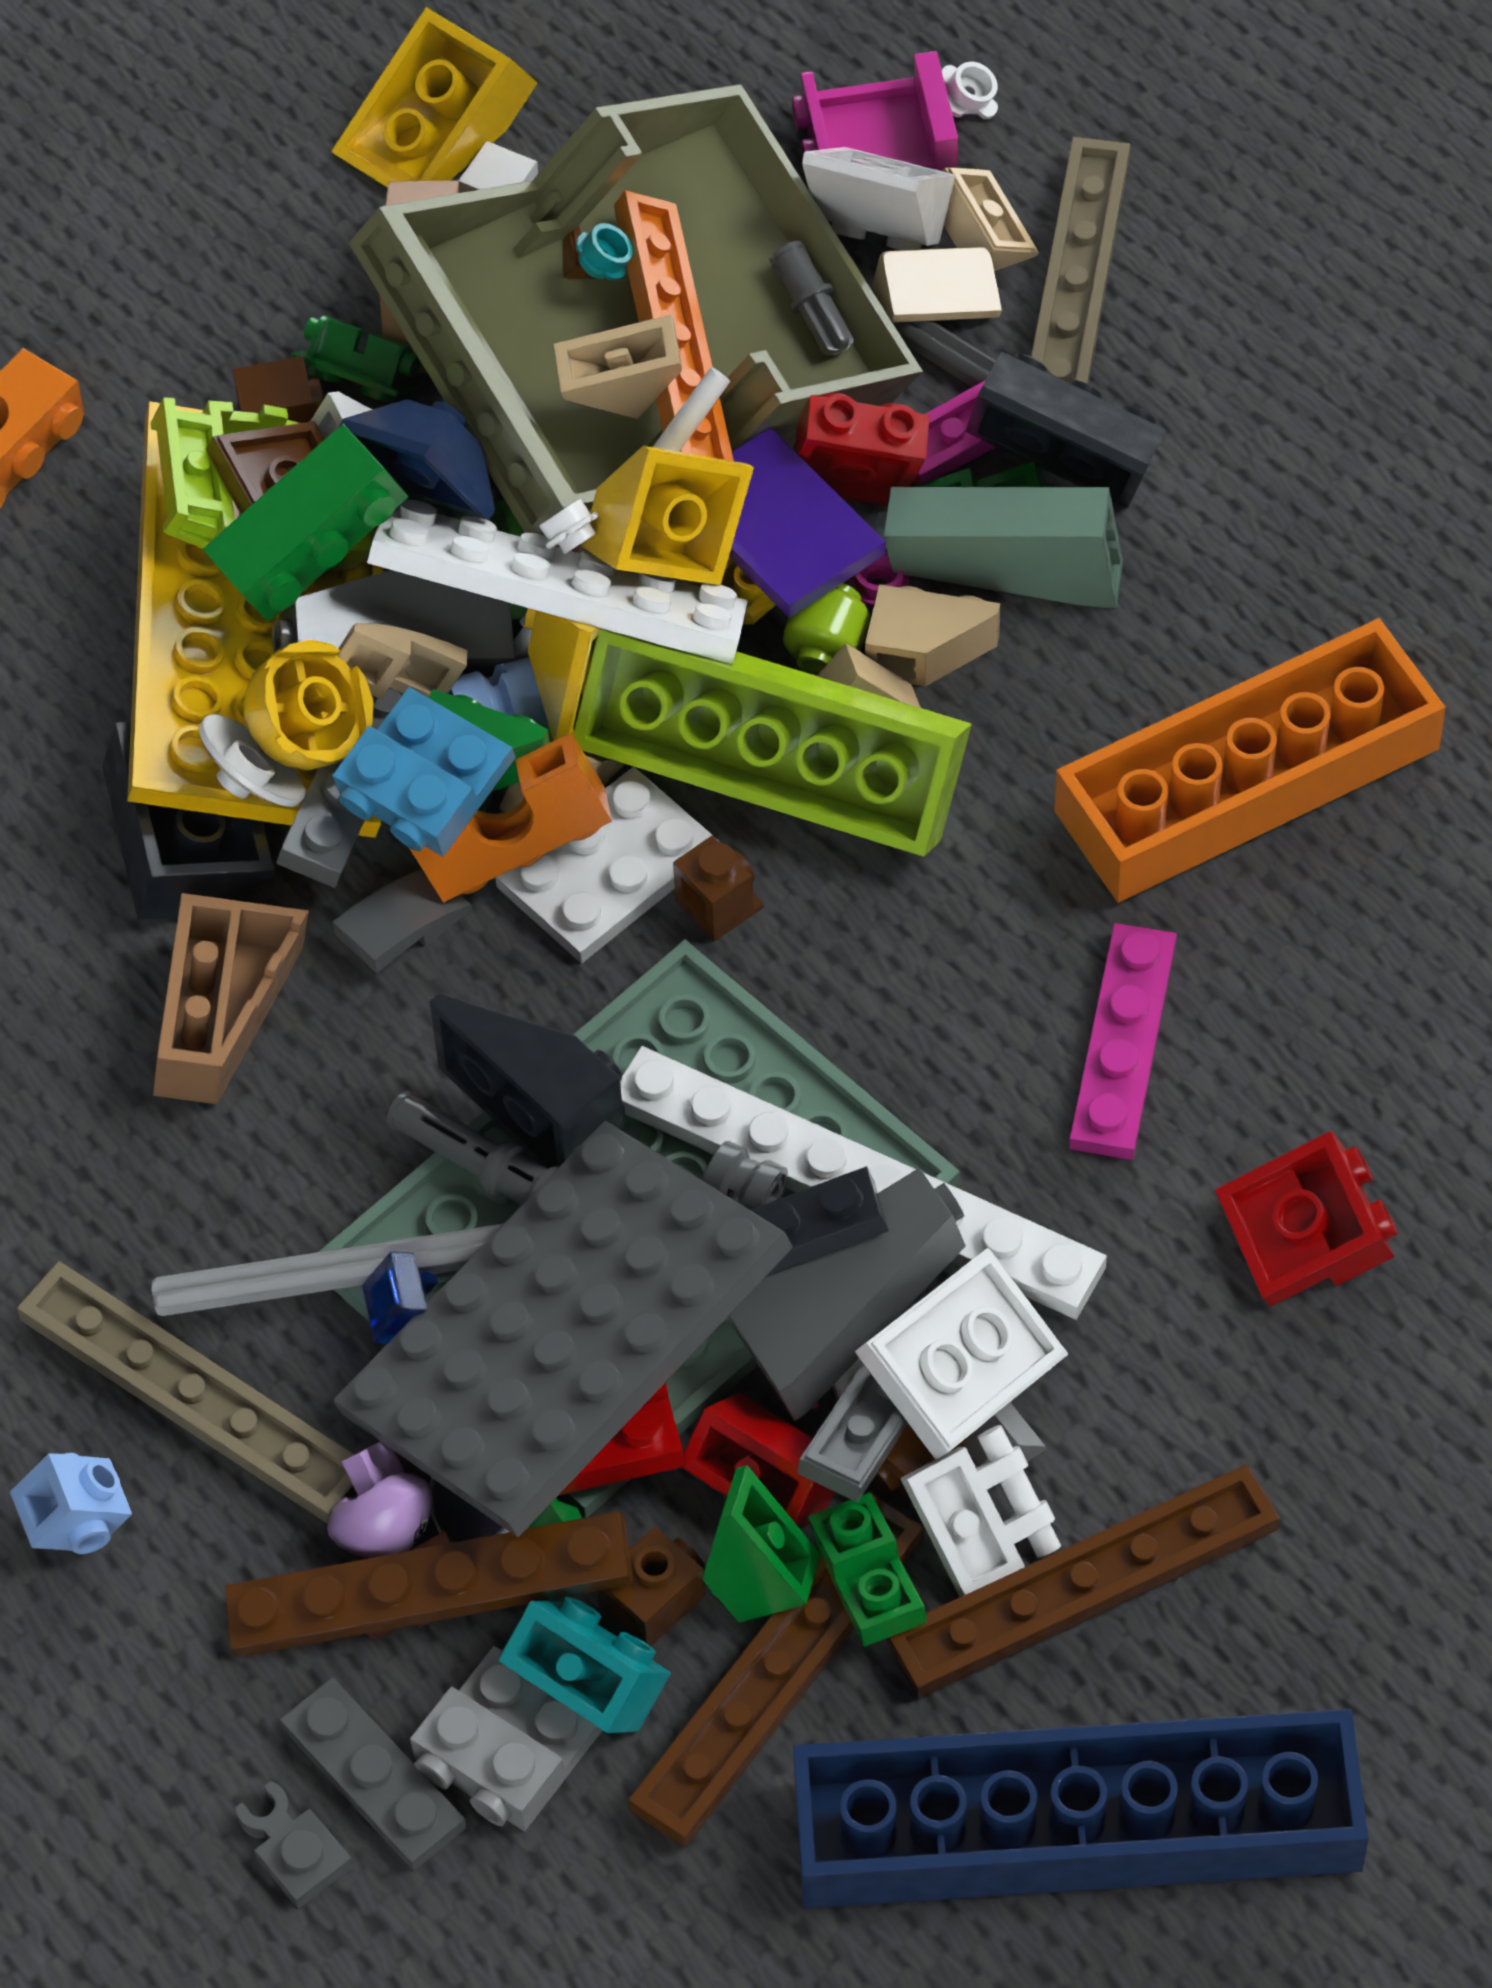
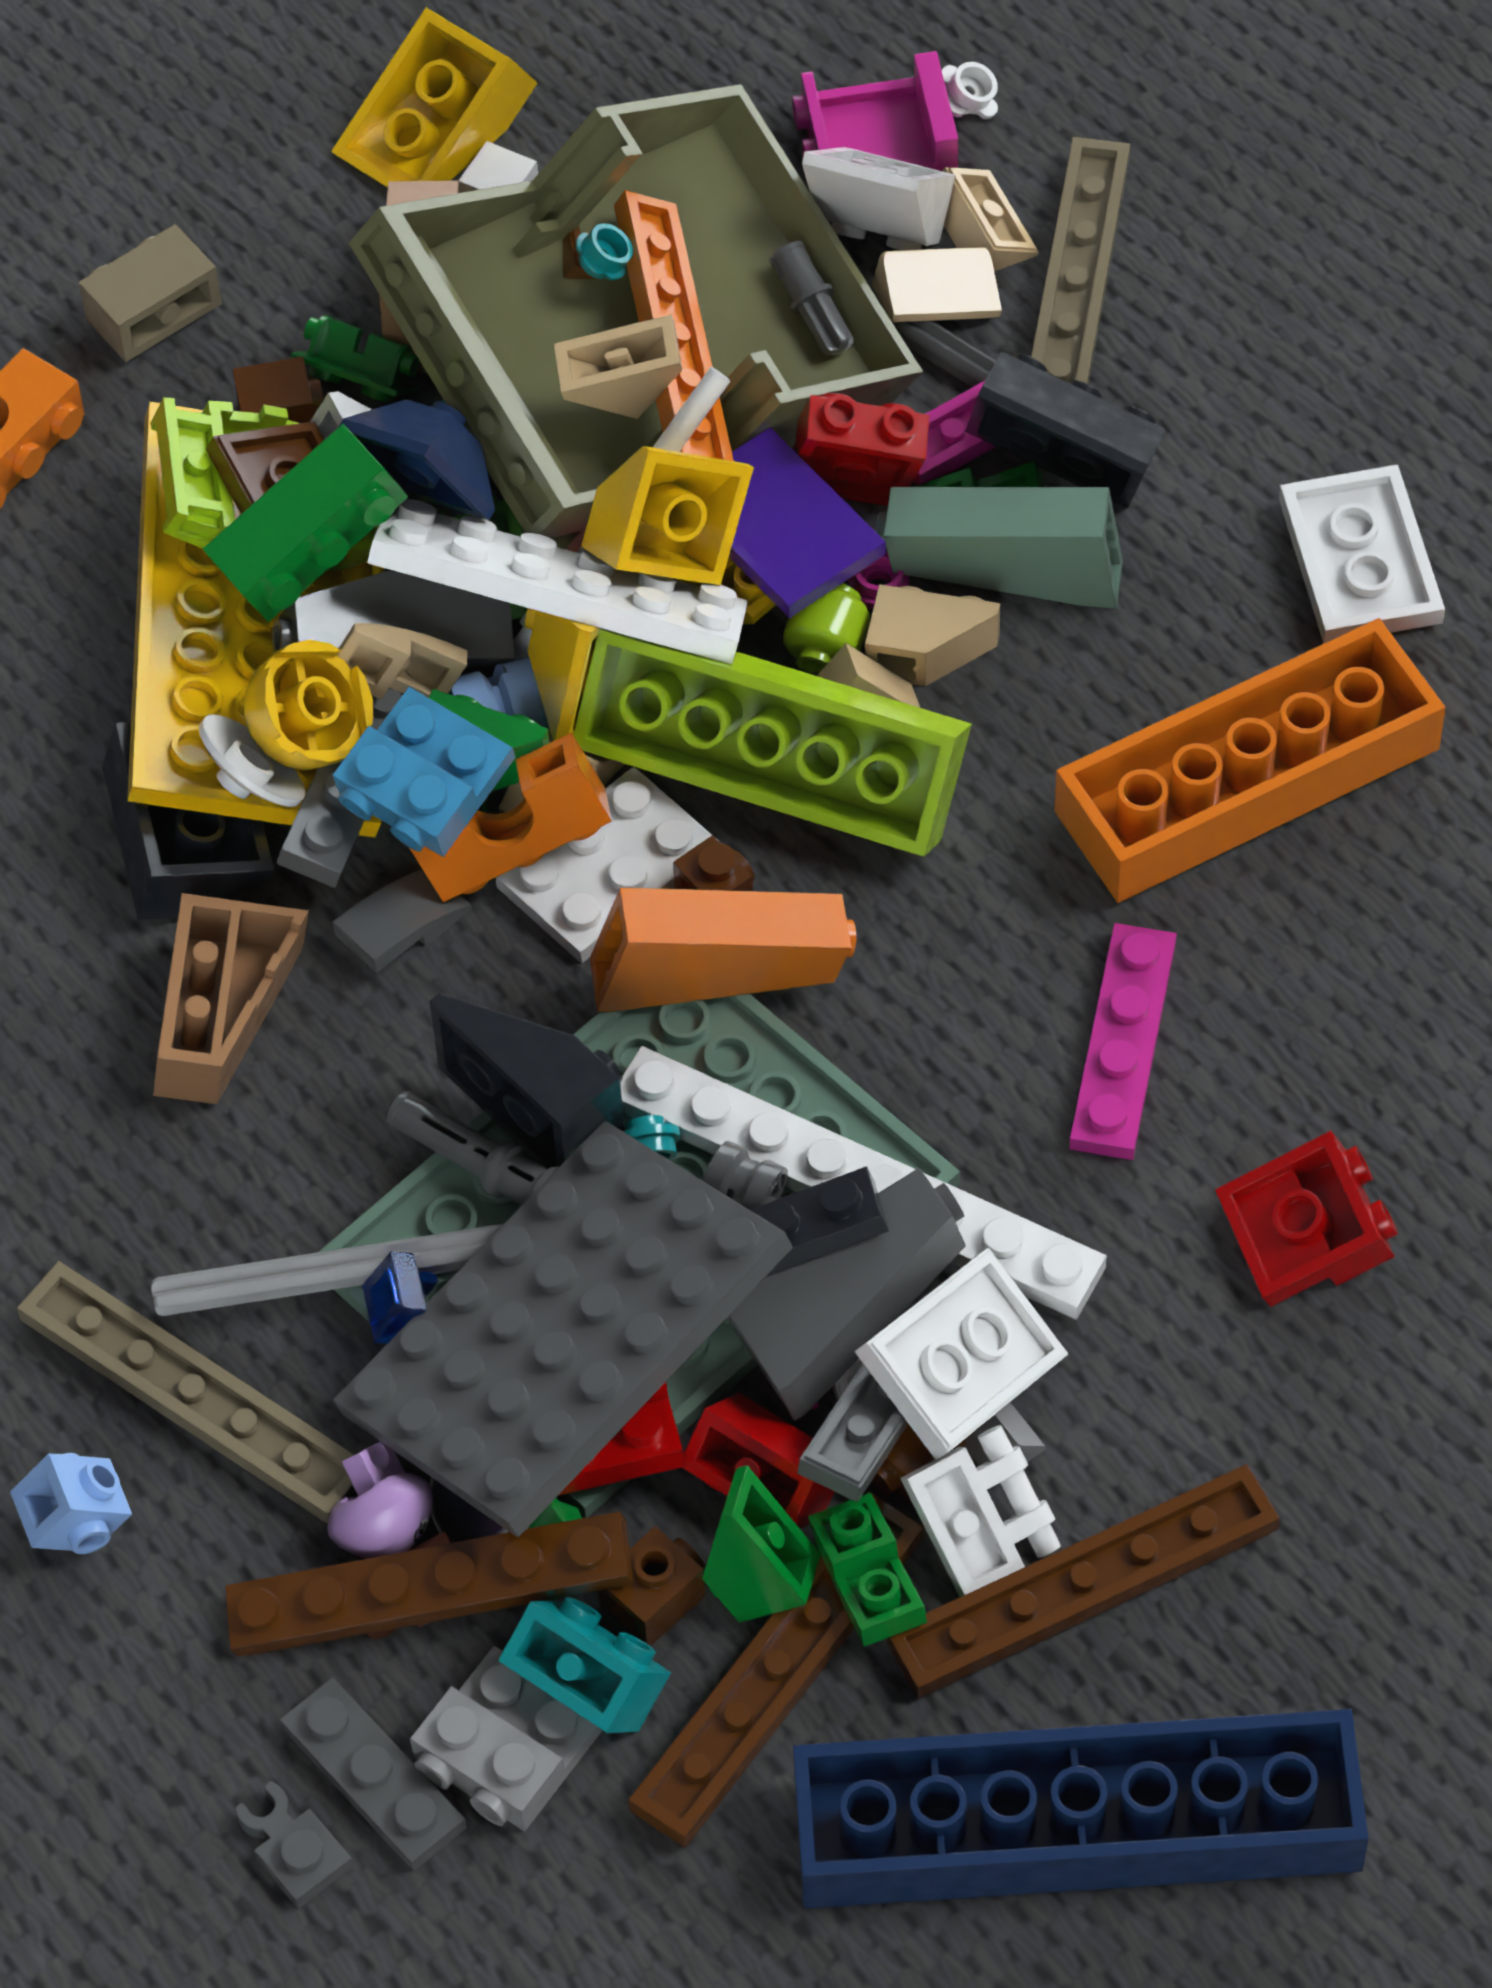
(150, 292): none -> dark tan brick
(569, 527): white plate -> none
(655, 1134): none -> teal plate
(716, 945): none -> orange slope
(1361, 552): none -> white plate

